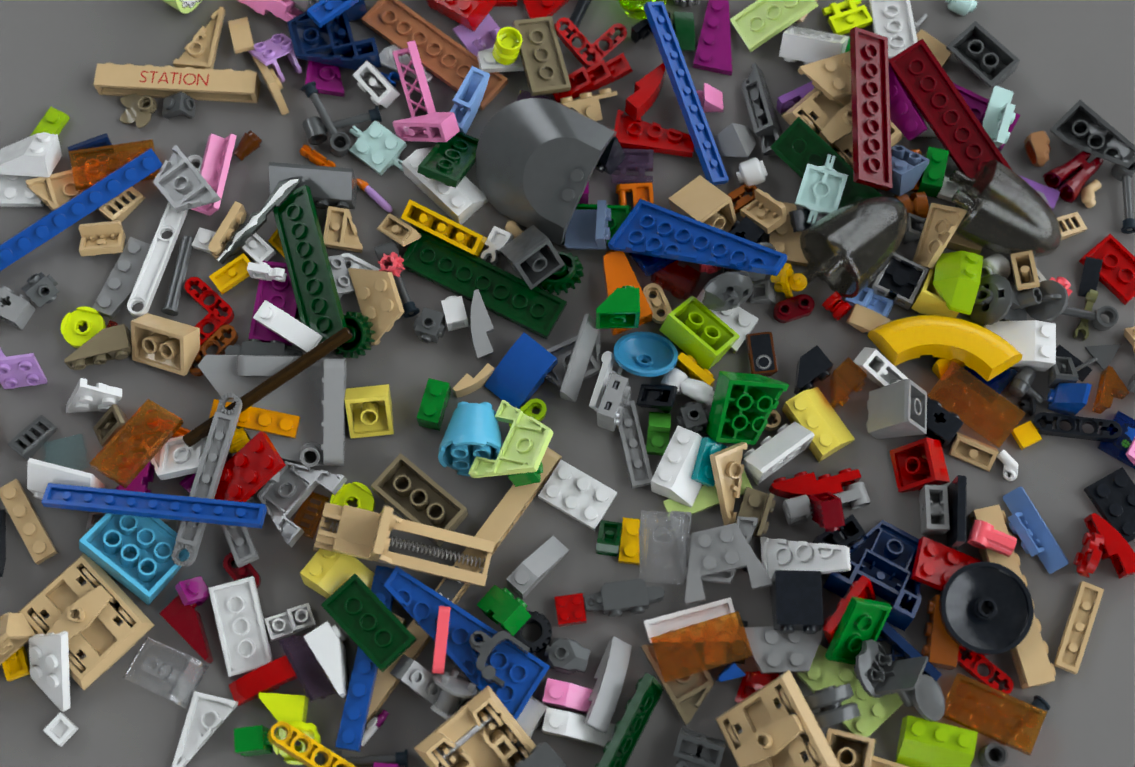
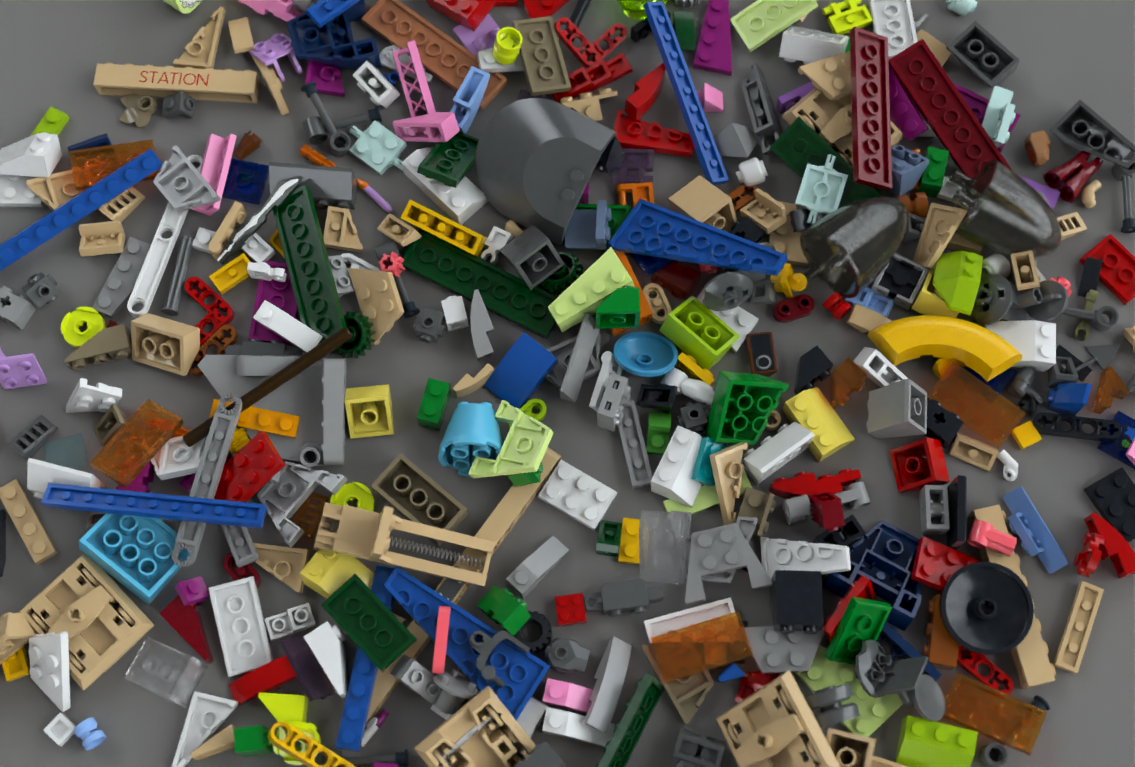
(89, 733): none -> light blue wheel
(220, 742): none -> tan slope
(245, 181): none -> clear blue tile
(283, 563): none -> tan wing
(590, 290): none -> yellowish green wedge

